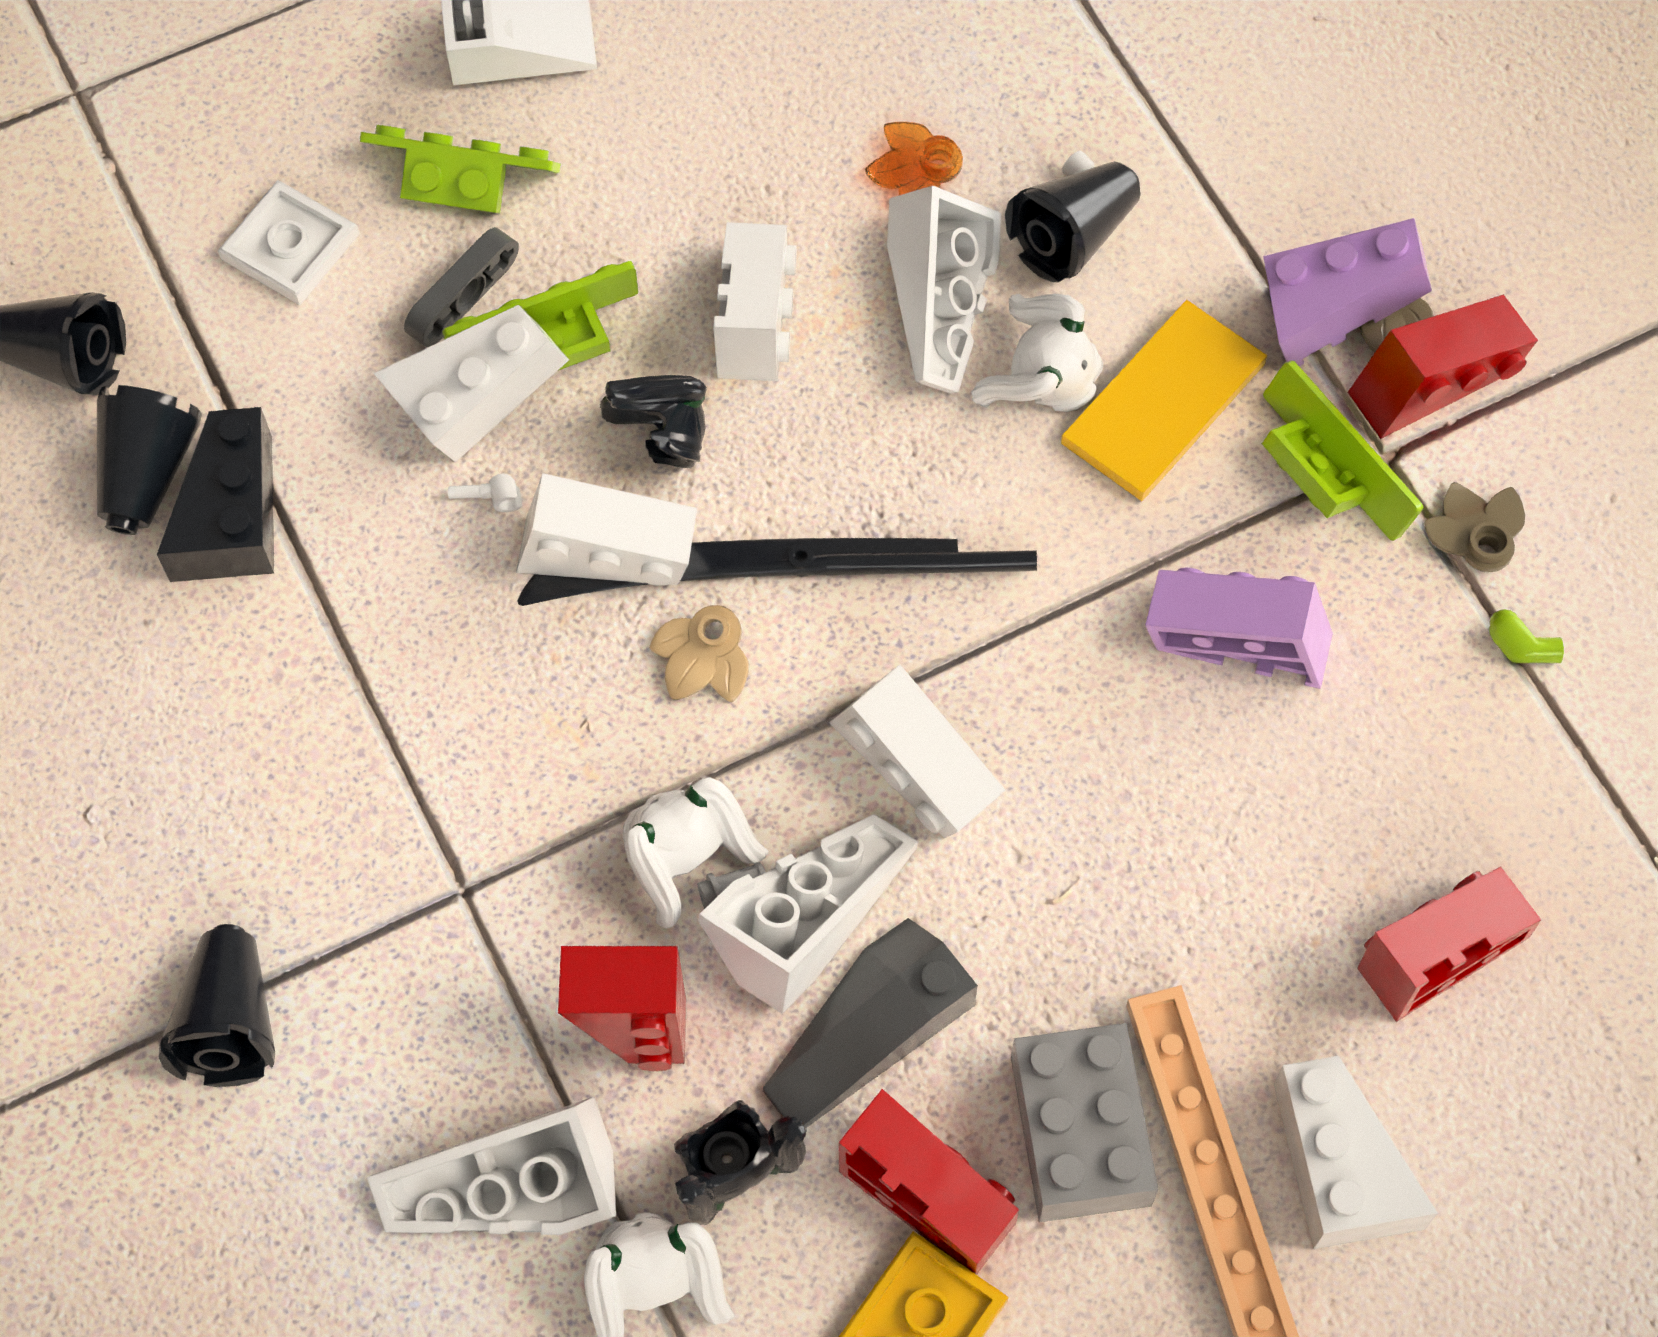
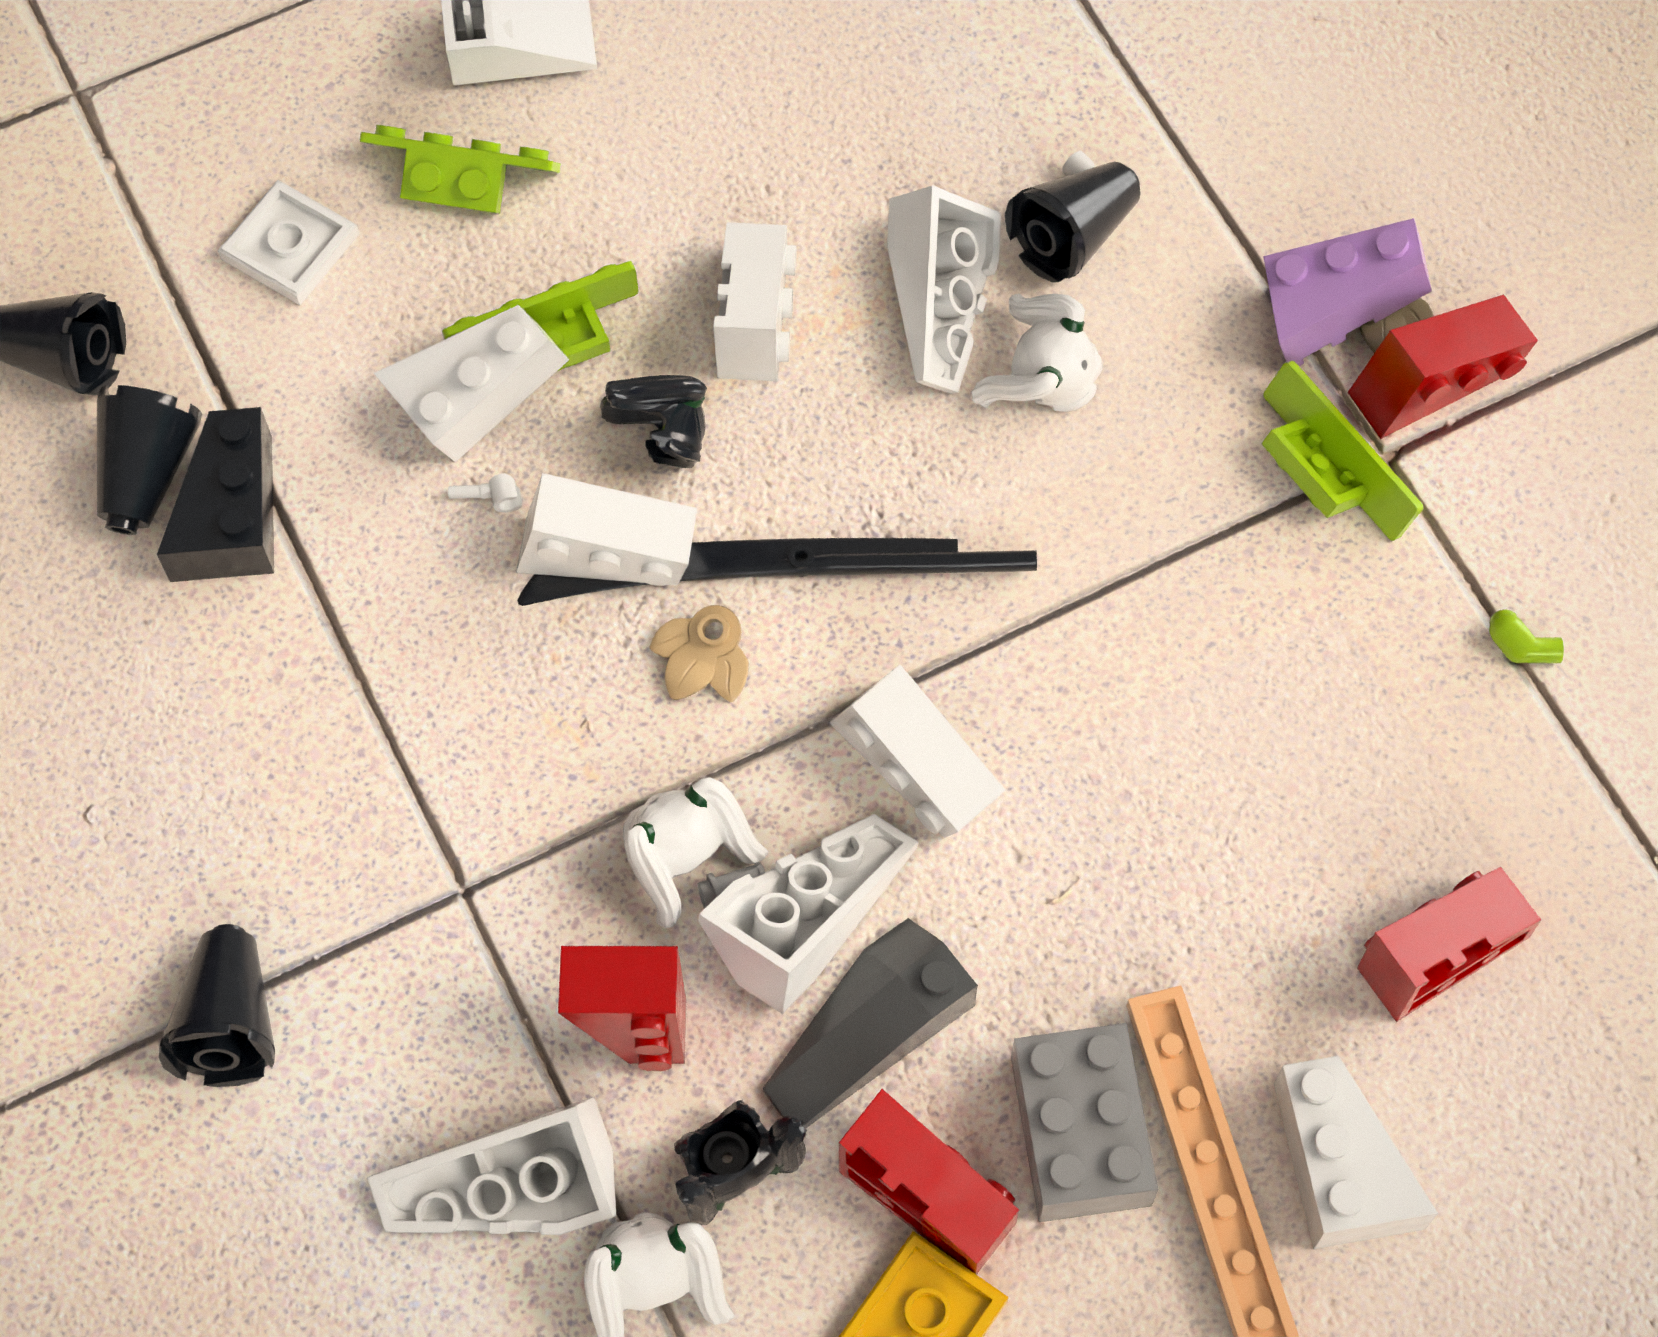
(461, 286): dark grey beam -> none
(910, 159): clear orange plate -> none
(1163, 400): yellow tile -> none
(1242, 619): lavender wedge -> none
(1474, 522): dark tan plate -> none

